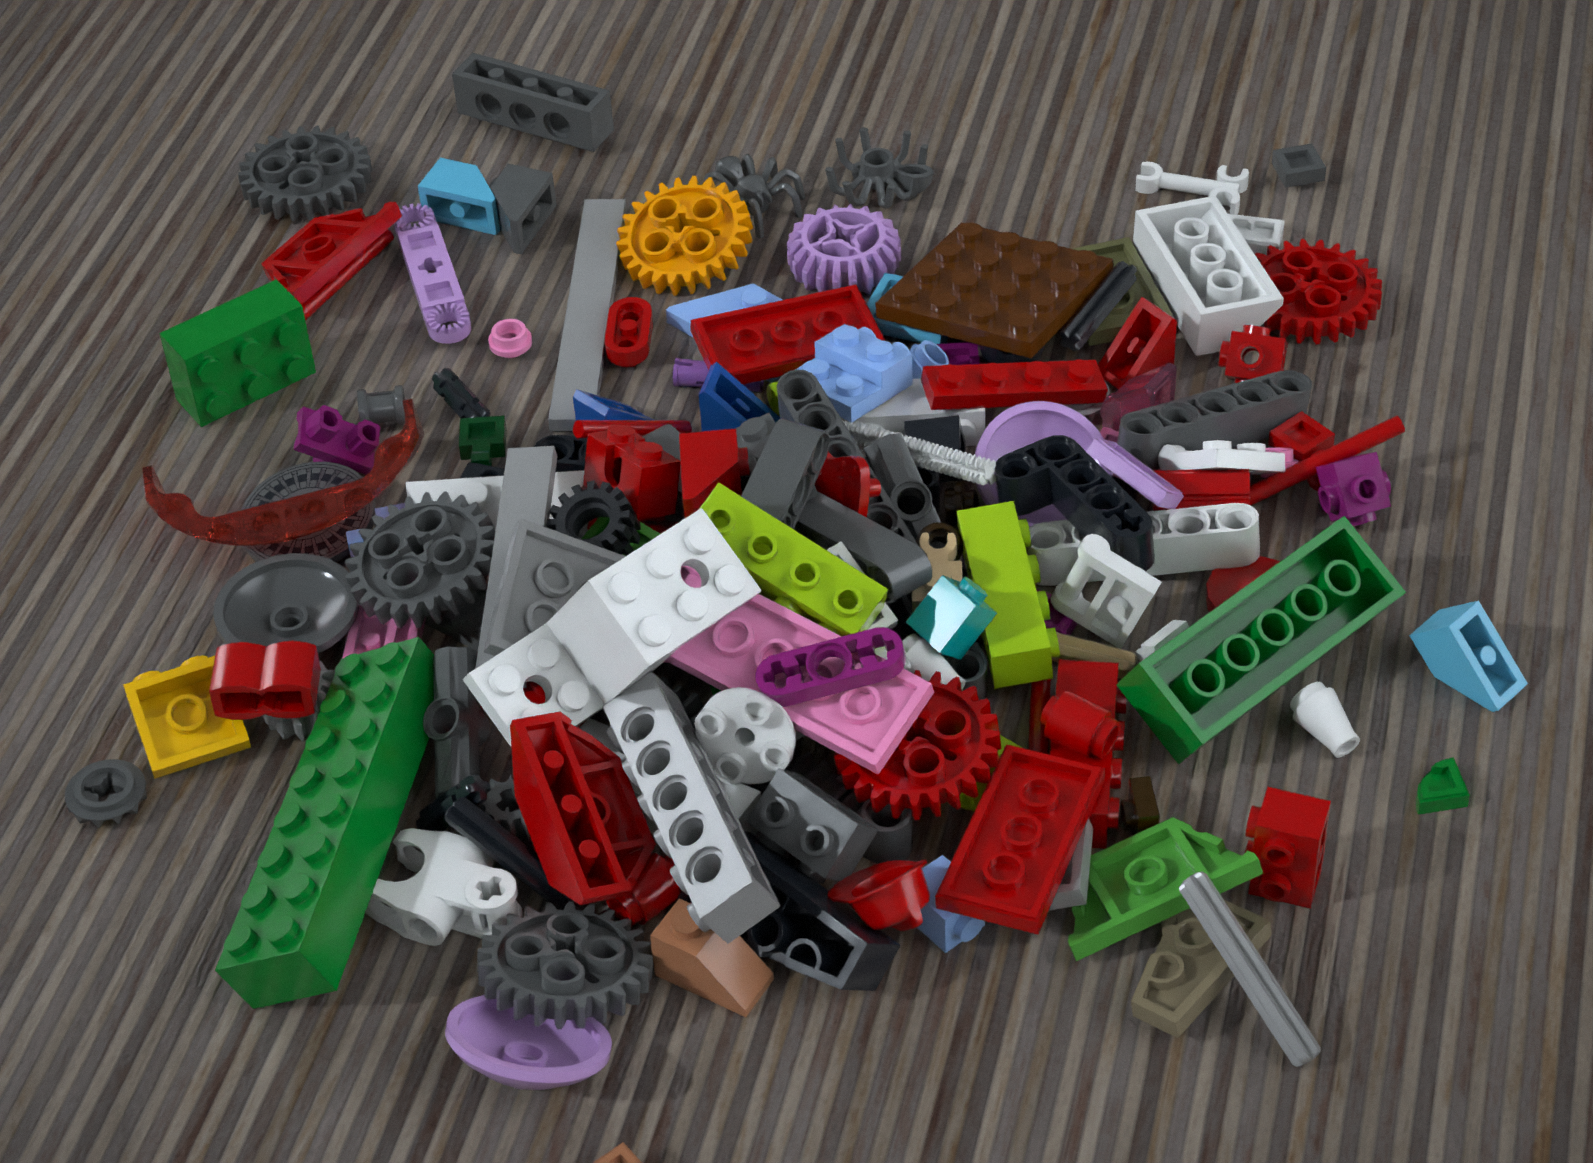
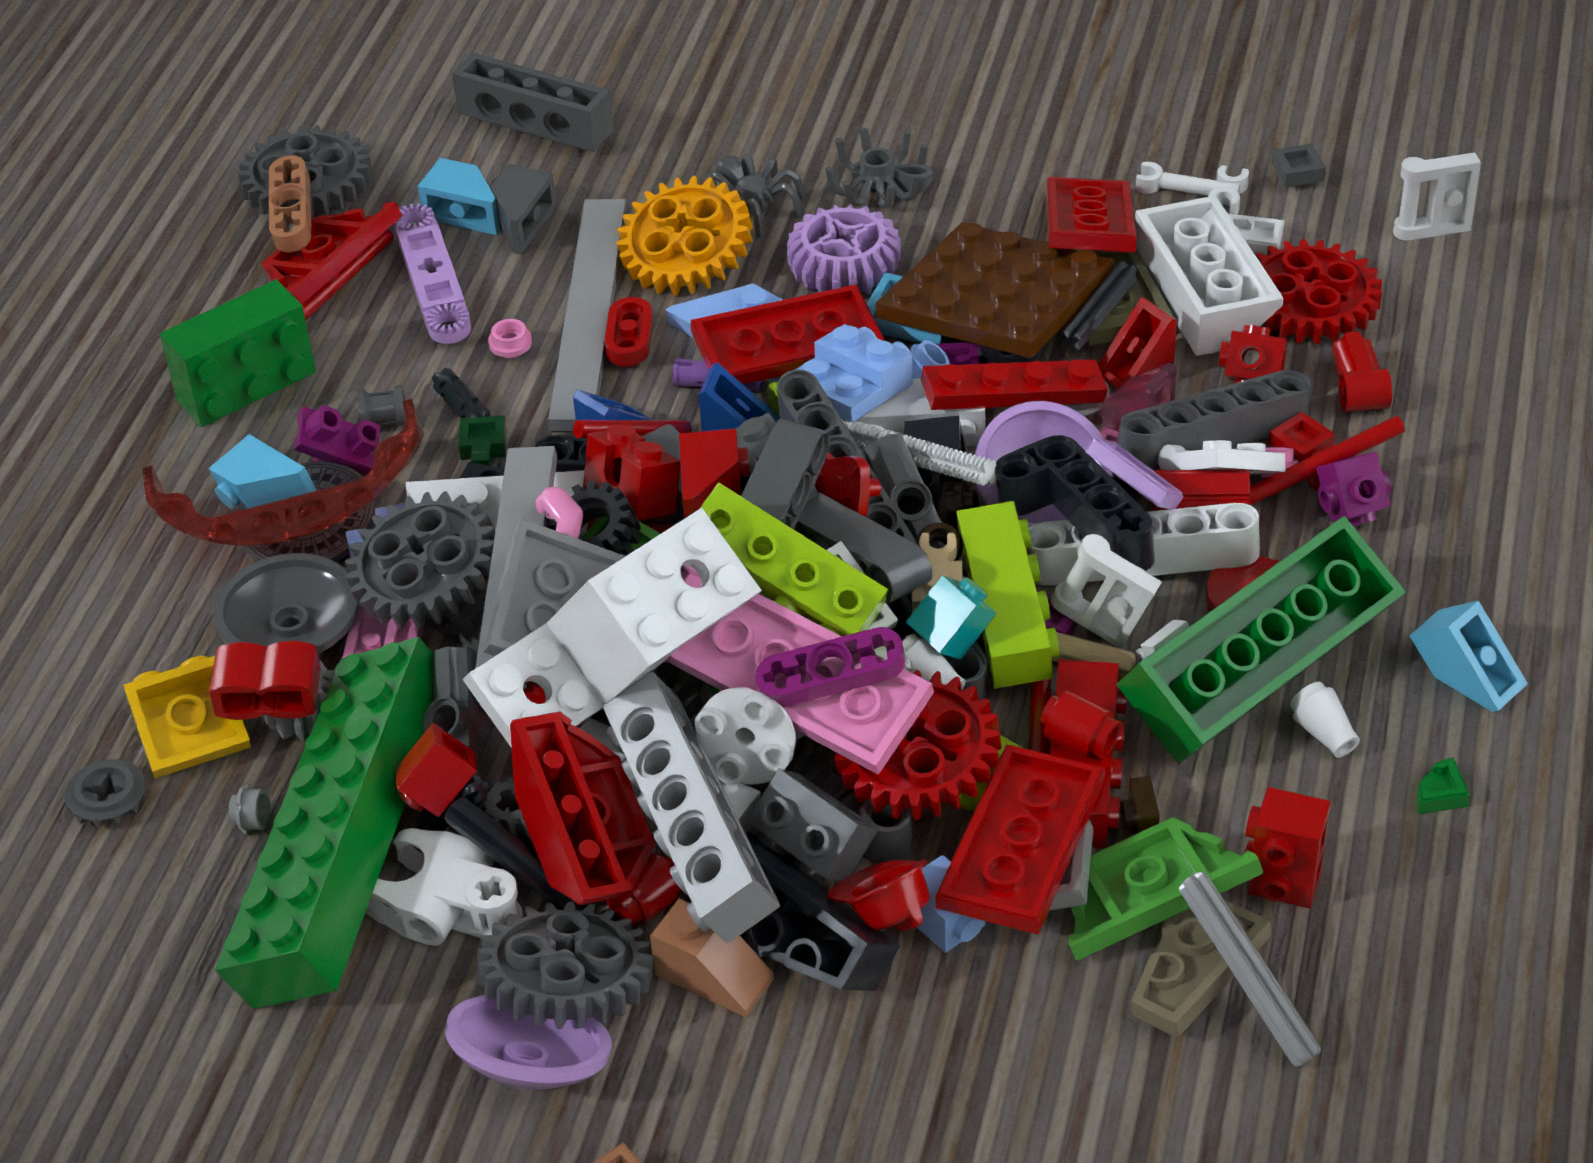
(250, 809): none -> light grey plate
(258, 475): none -> medium azure slope
(298, 213): none -> nougat beam
(434, 771): none -> red brick
(562, 509): none -> bright pink arm
(1090, 214): none -> red tile
(1361, 381): none -> red piece
(1450, 196): none -> white plate

